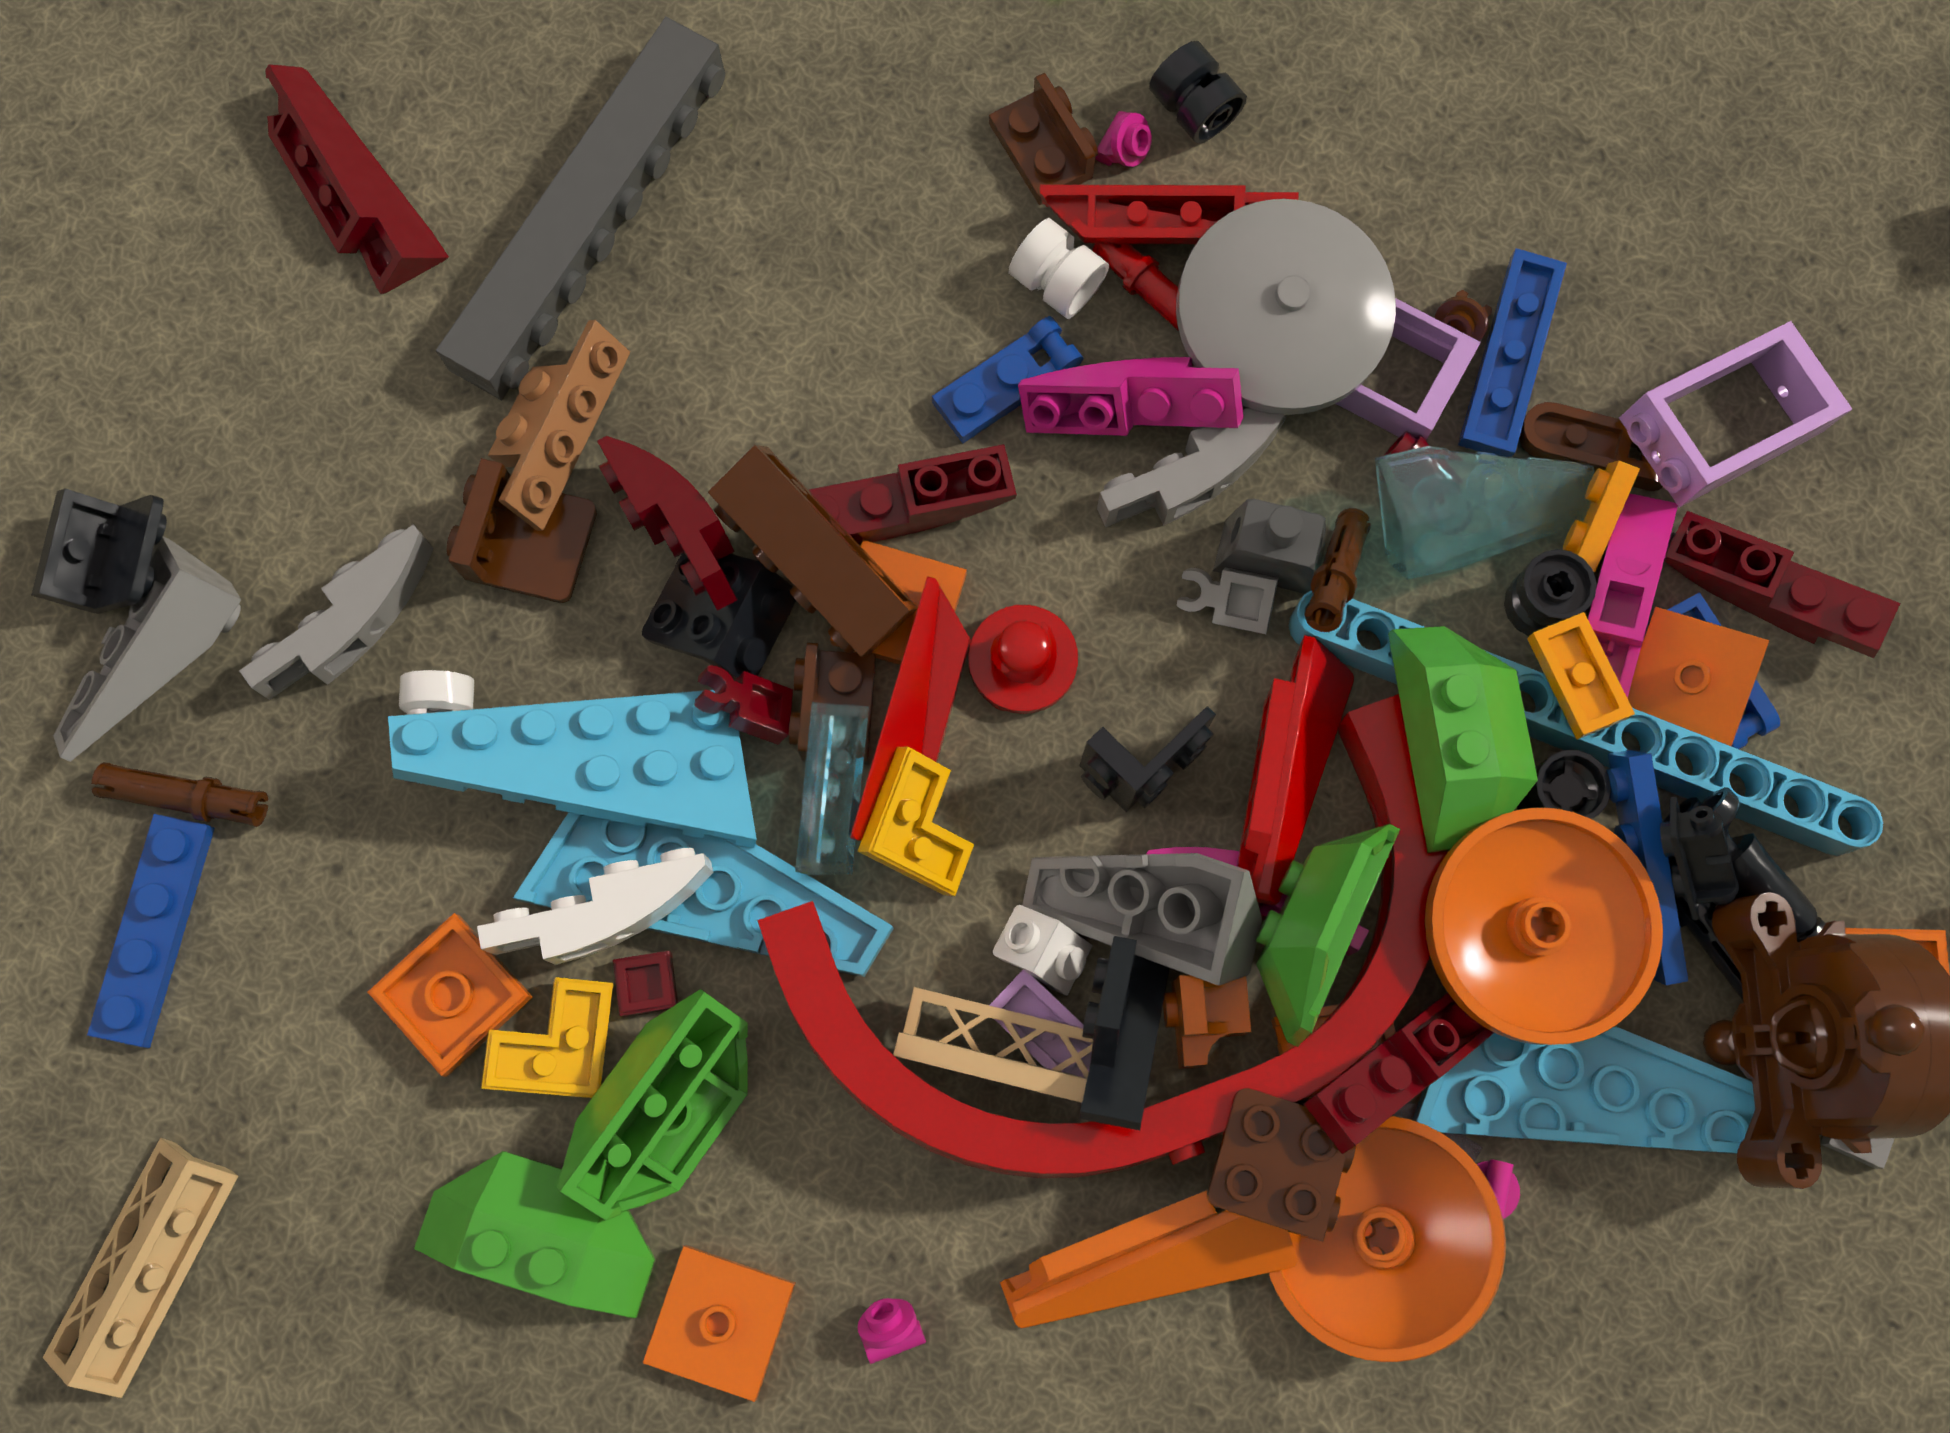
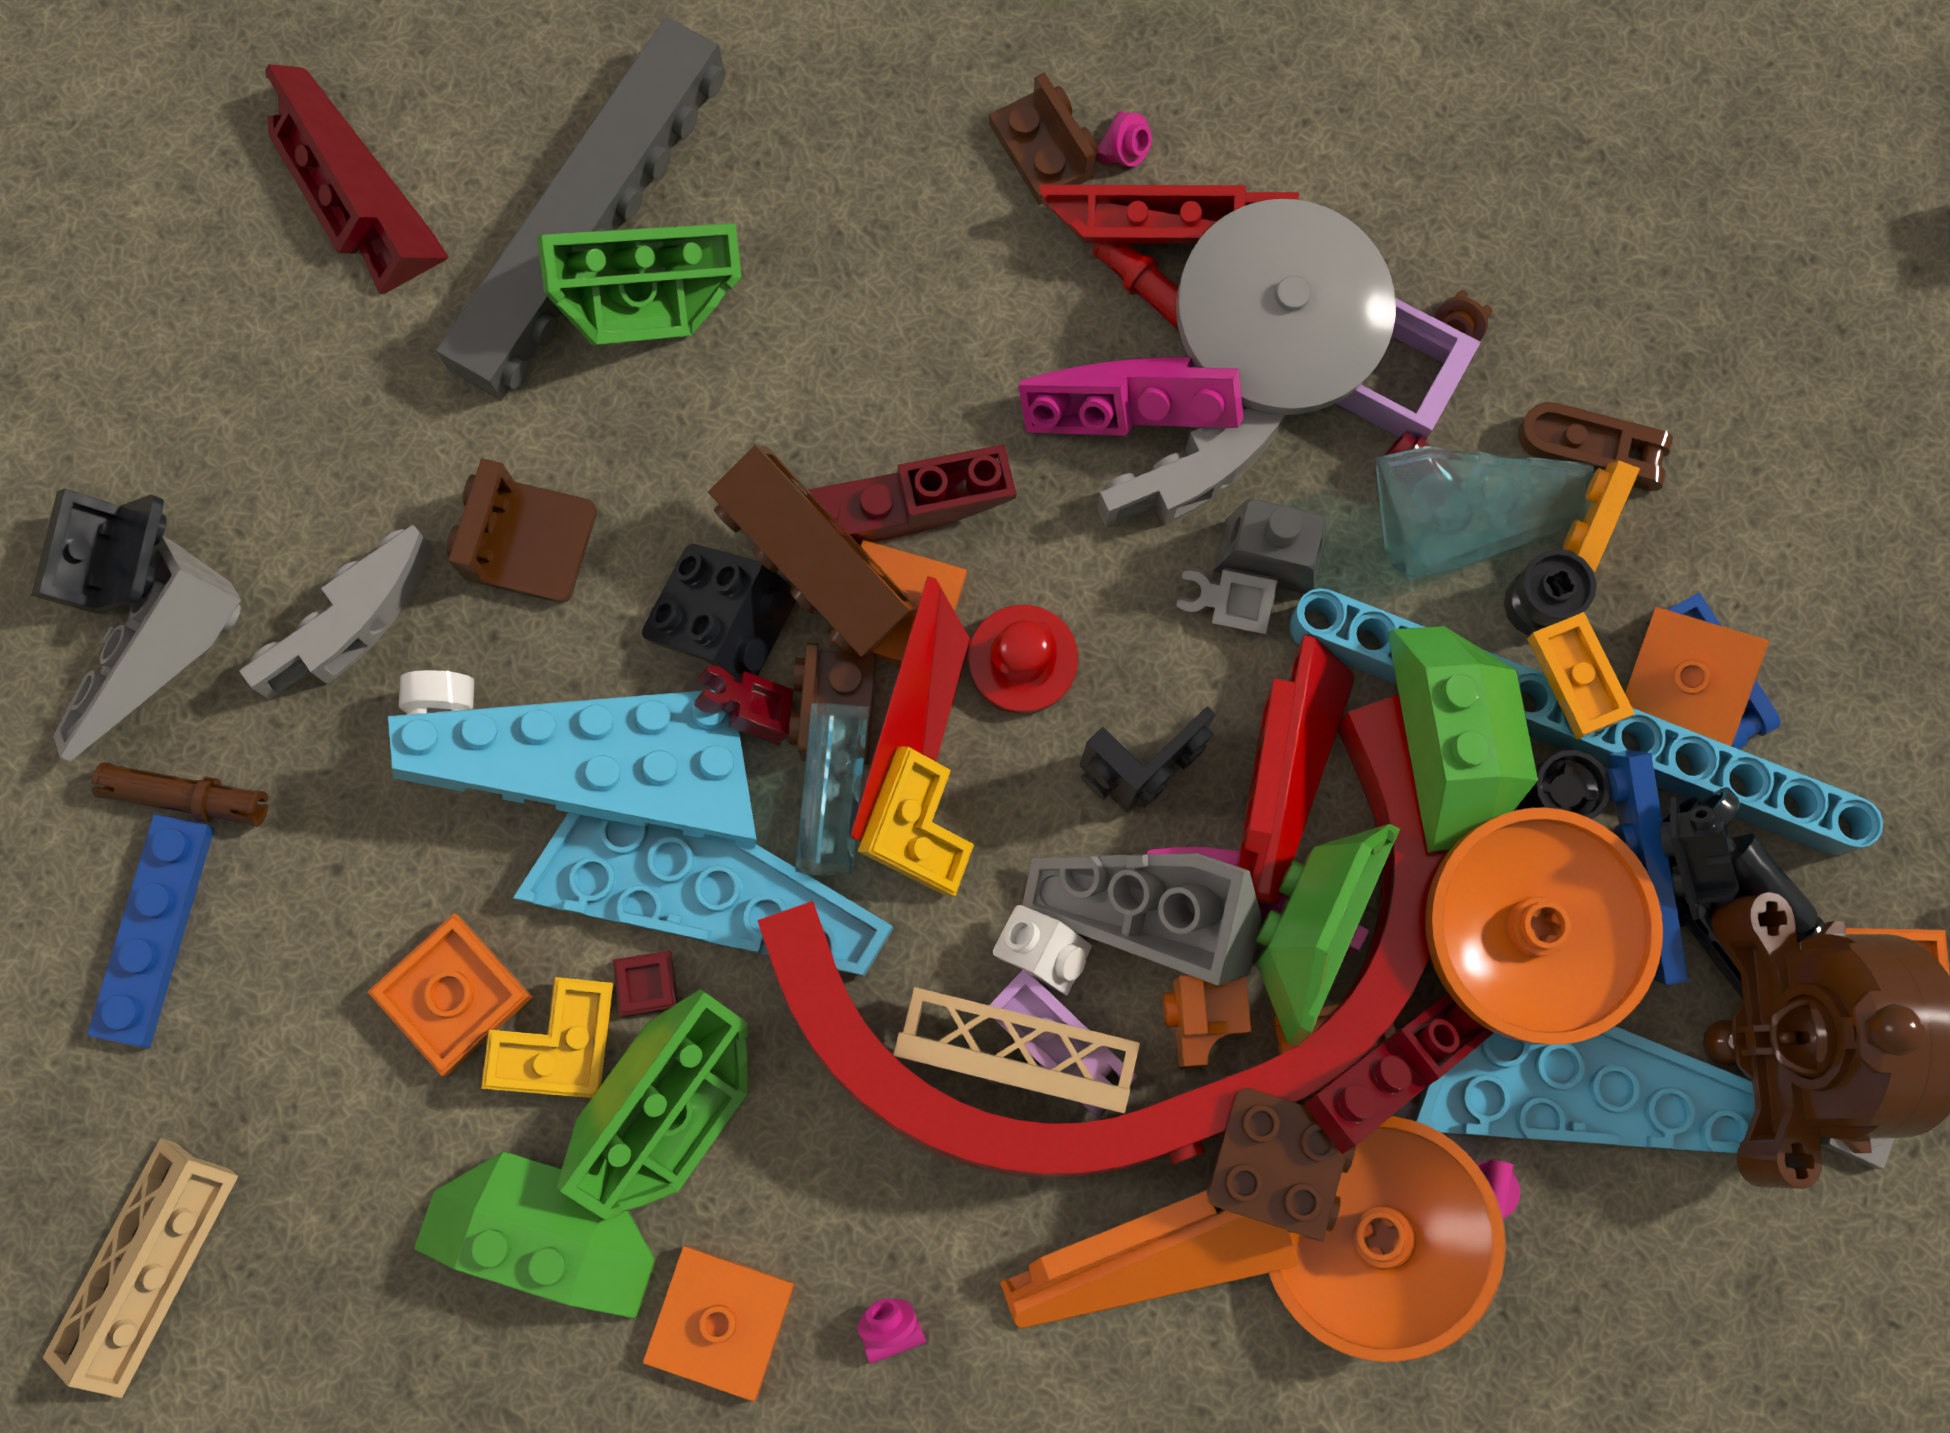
(553, 422): medium nougat bracket -> none
(622, 905): white slope -> none
(639, 280): none -> bright green wedge
(670, 512): dark red slope -> none
(992, 387): blue plate -> none
(1053, 264): white wheel -> none
(1122, 1034): black bracket -> none
(1193, 87): black wheel -> none
(1335, 580): reddish brown pin -> none
(1512, 354): blue plate -> none
(1630, 581): dark pink slope -> none
(1774, 588): dark red slope -> none
(1790, 374): lavender window -> none

